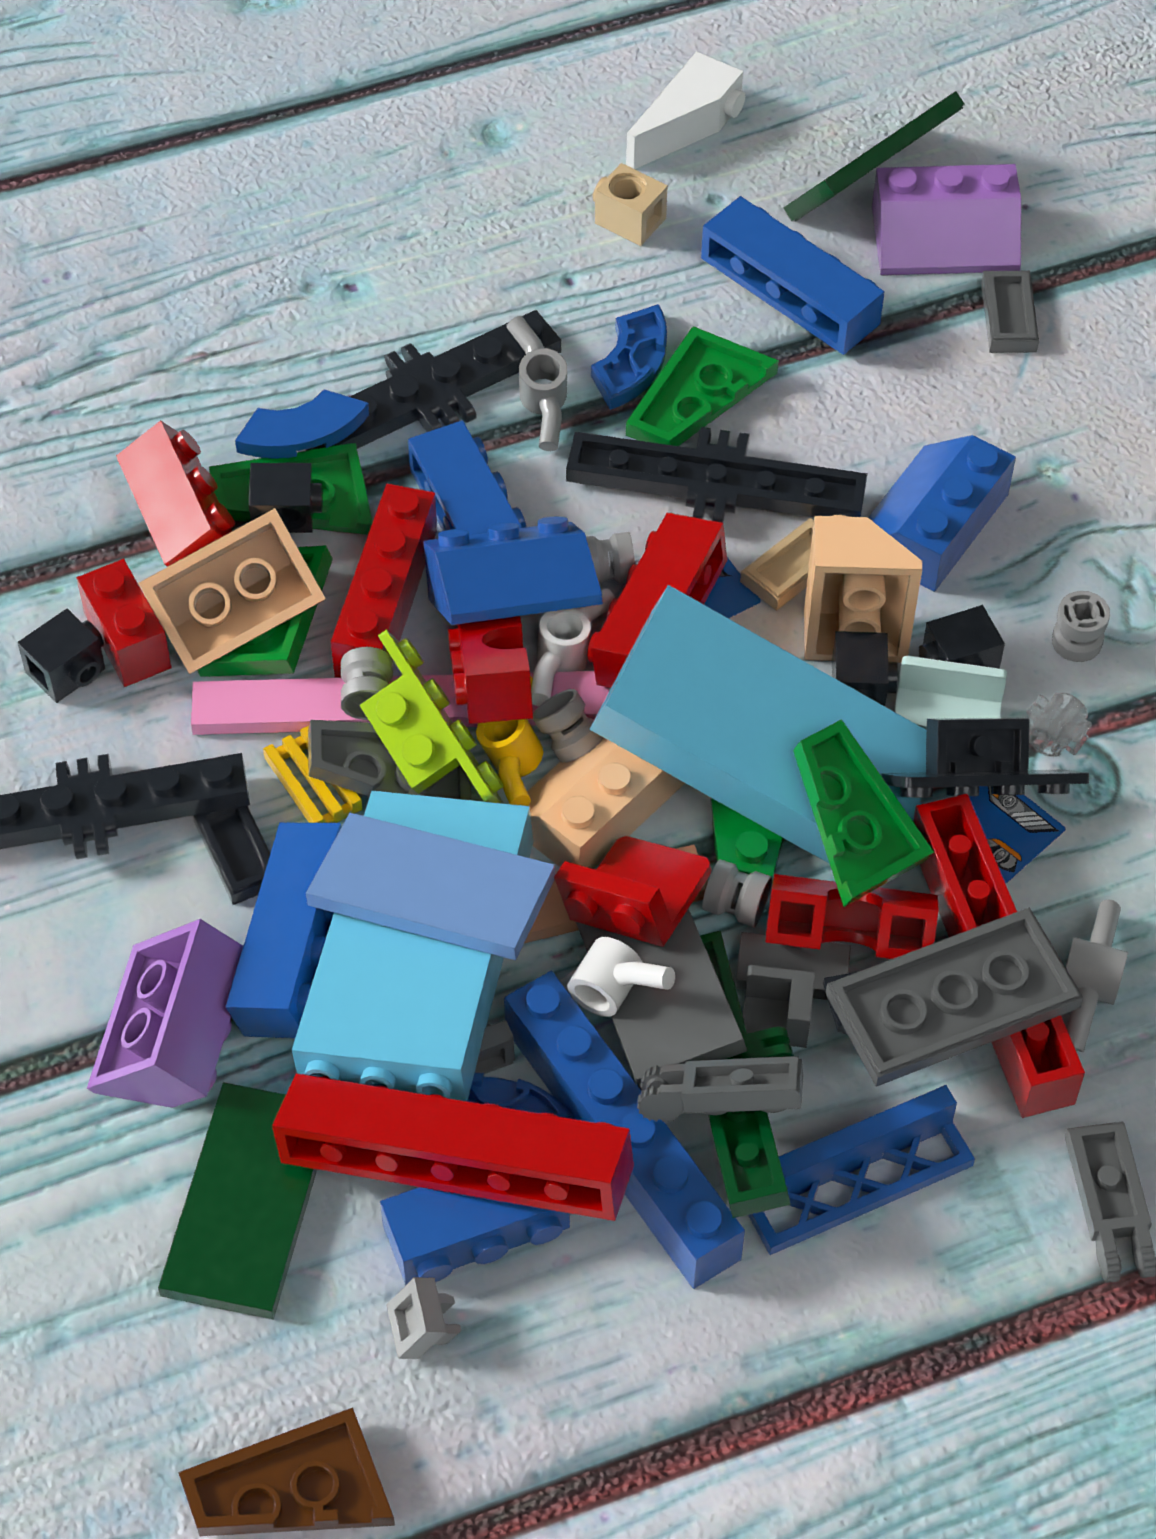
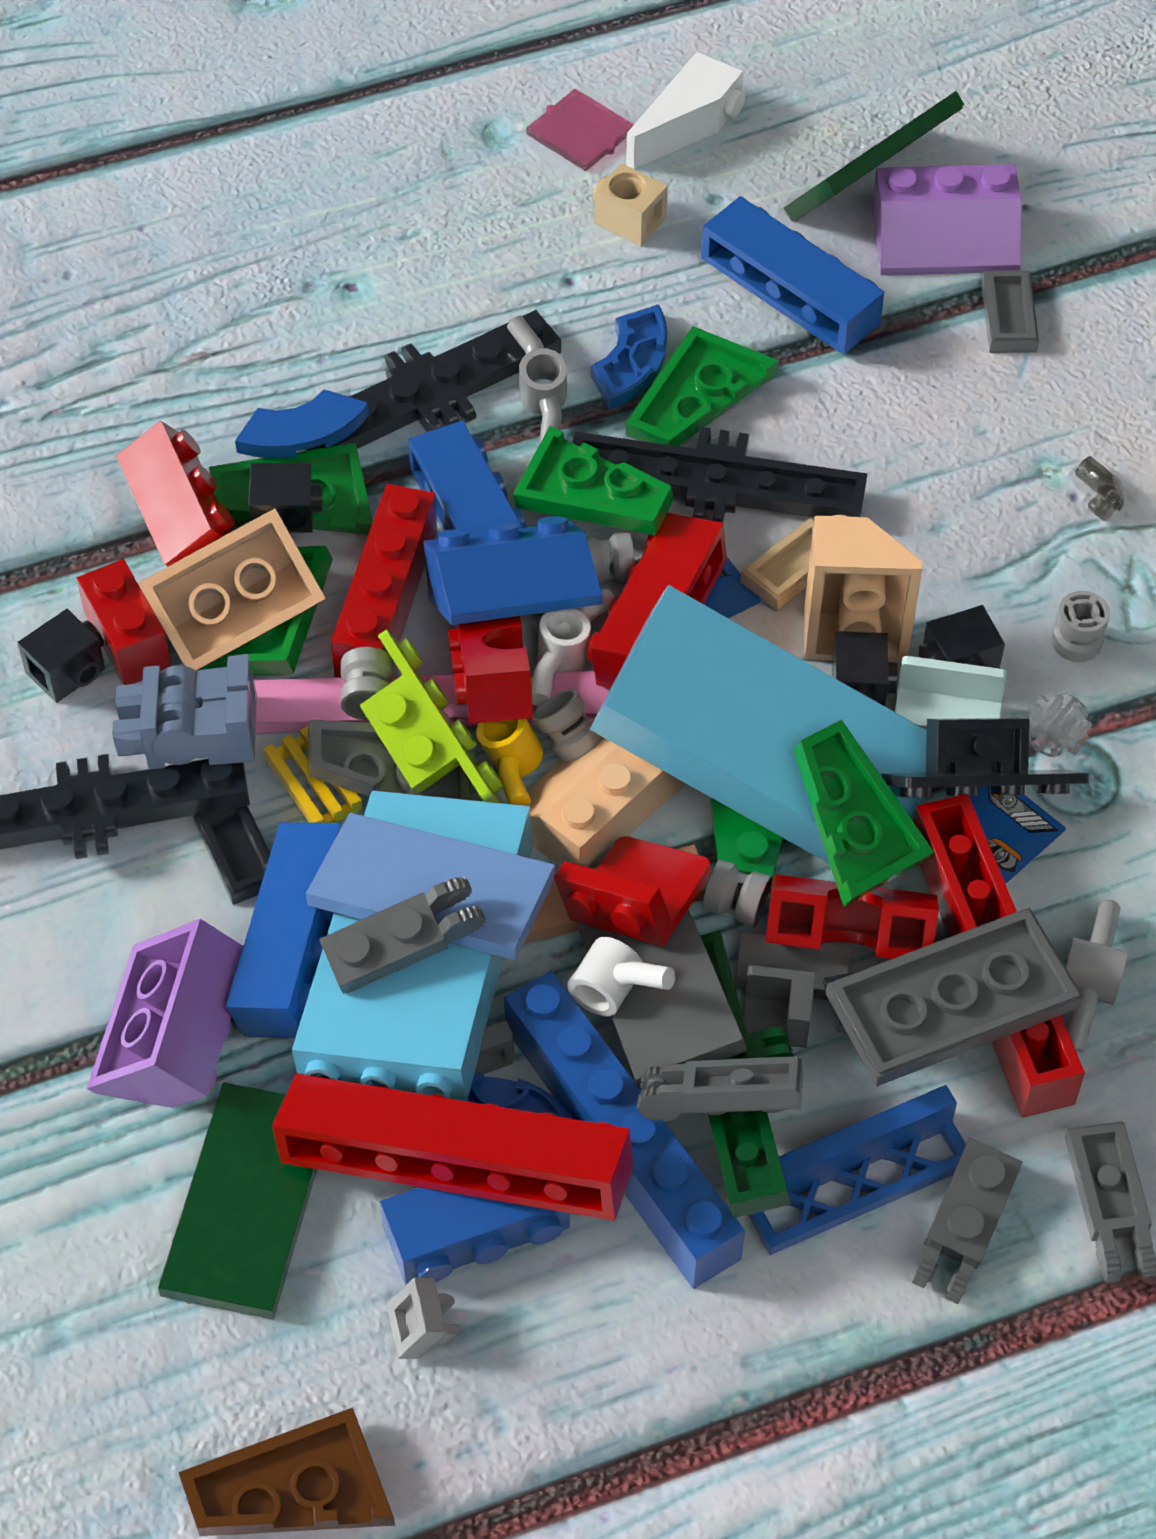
(189, 715): none -> sand blue hips
(400, 935): none -> dark grey hinge
(579, 129): none -> clear pink piece
(587, 488): none -> green wing
(945, 502): blue slope -> none
(968, 1214): none -> dark grey hinge
(1105, 484): none -> clear smoke arm

